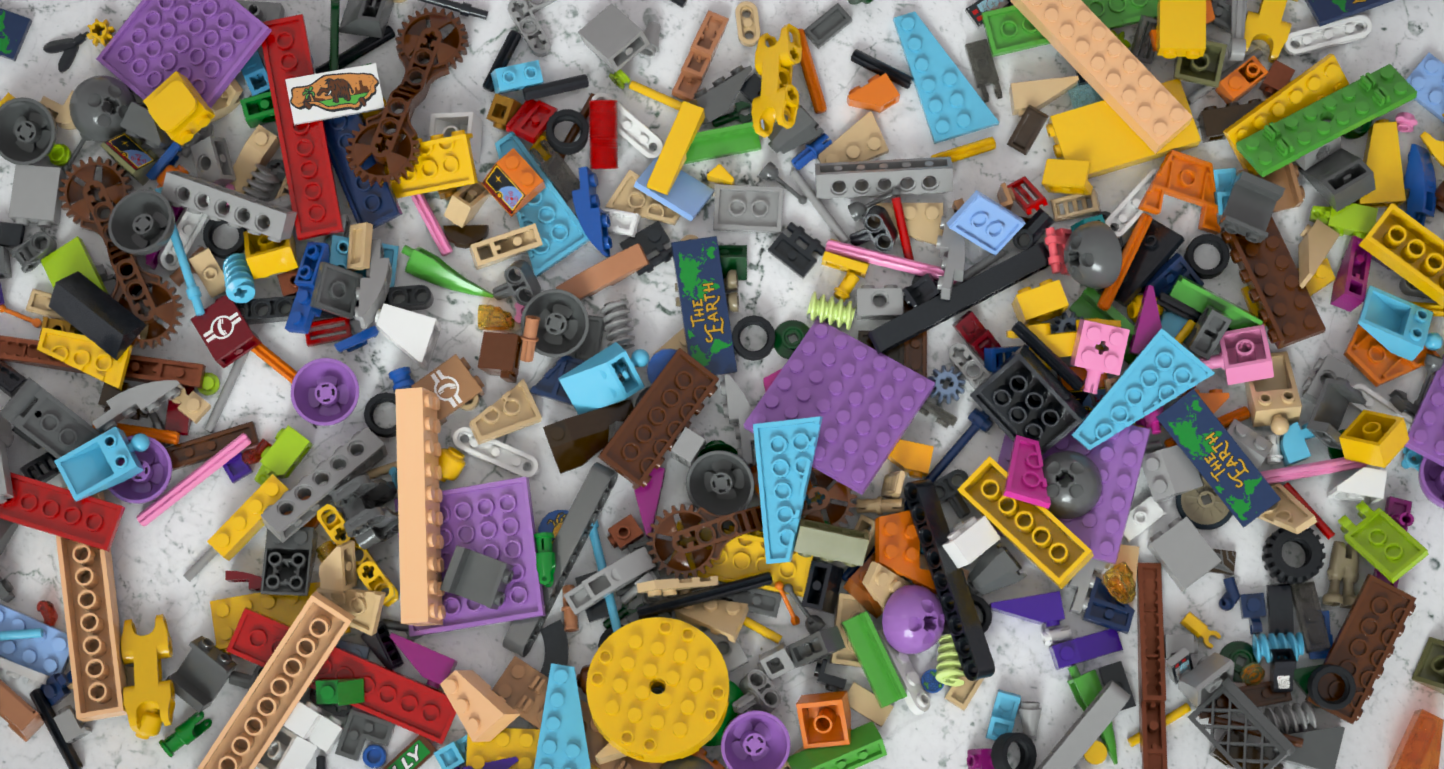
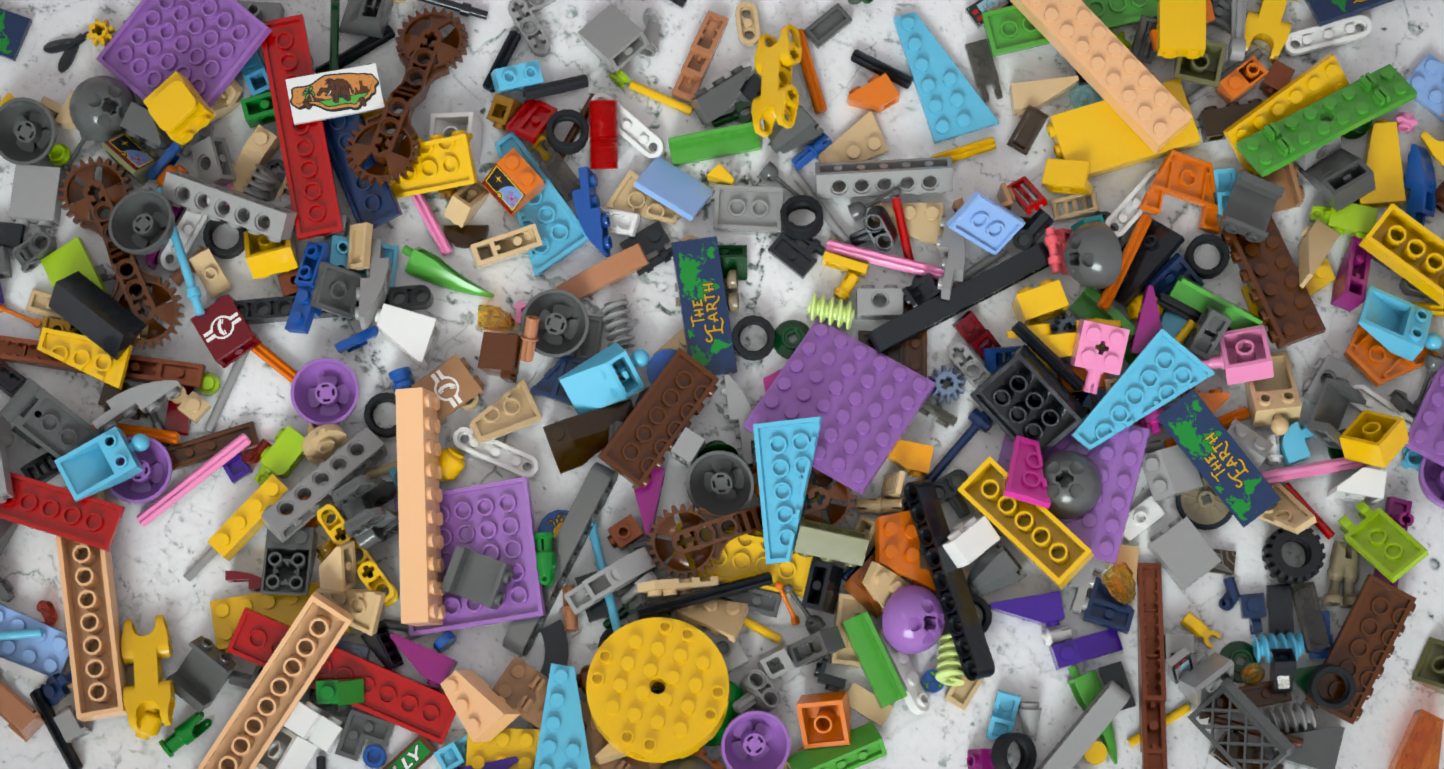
(238, 279): medium azure piece -> none
(322, 441): none -> tan tile
(330, 339): red tile -> none
(444, 642): none -> blue tile
(516, 285): dark grey beam -> none
(675, 148): yellow slope -> none
(801, 202): none -> black tyre

